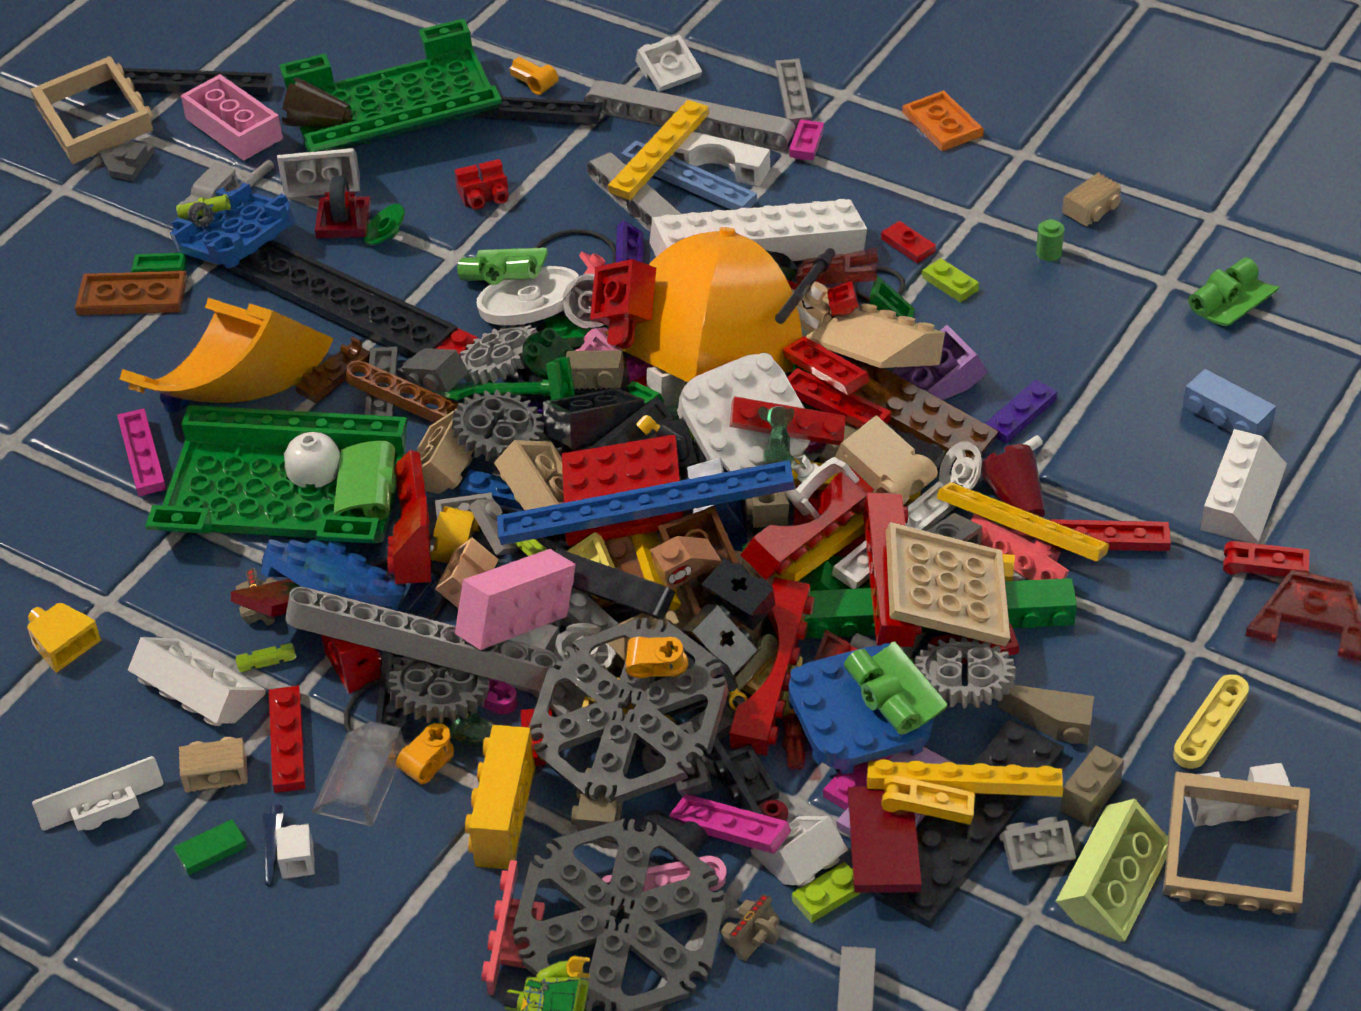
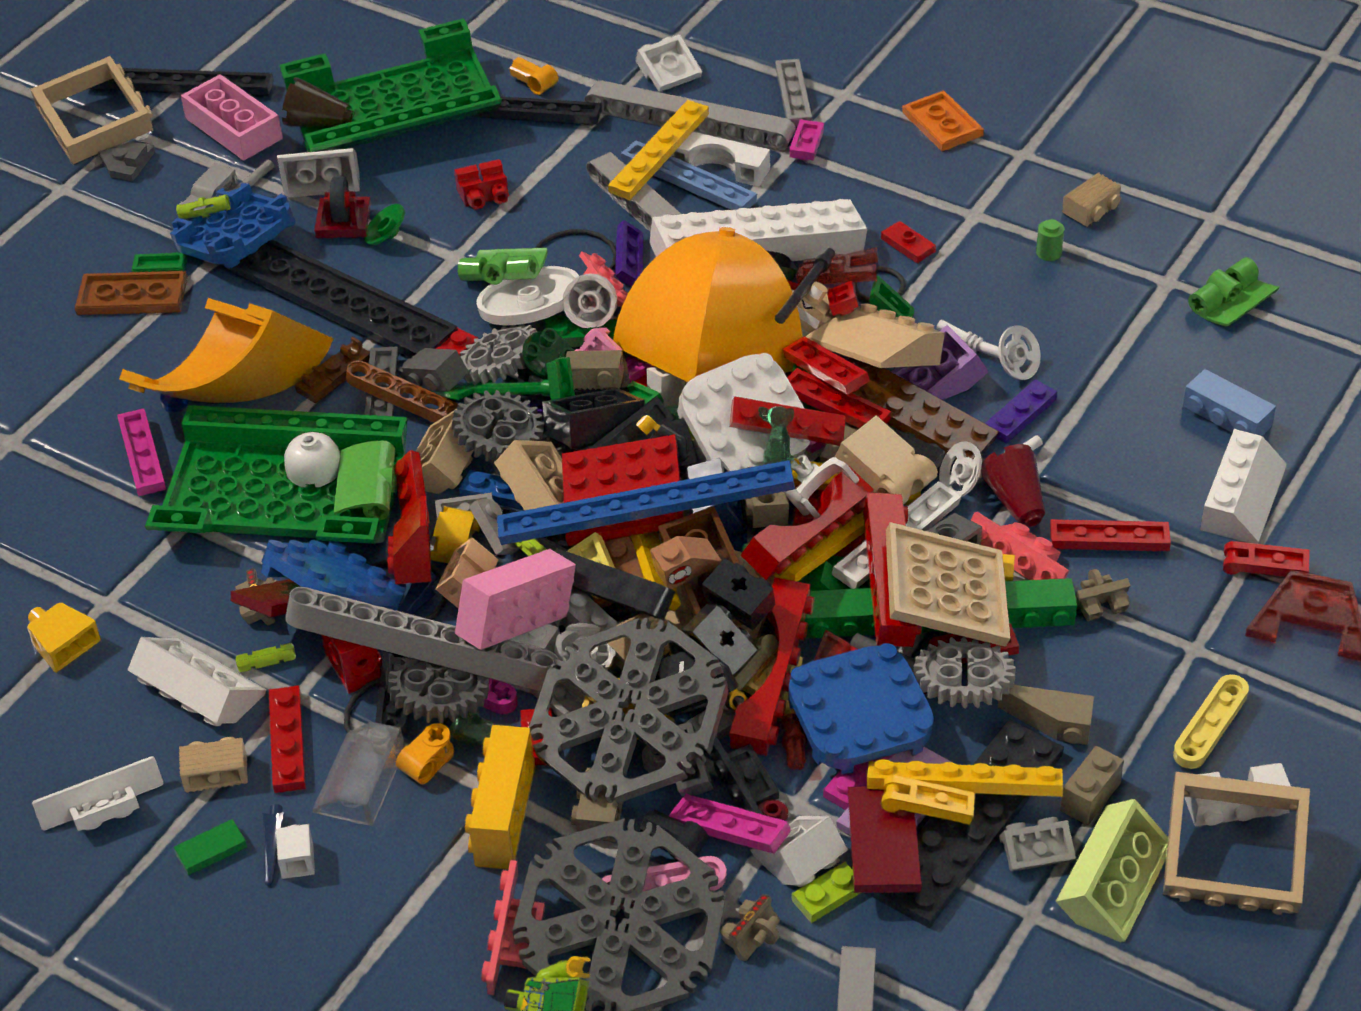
(192, 214): dark grey bush -> none
(623, 298): red brick -> none
(652, 657): light orange piece -> none
(895, 687): bright green panel -> none
(950, 280): lime plate -> none
(1011, 355): none -> white dish
(1023, 521): yellow tile -> none
(1099, 590): none -> dark tan hips

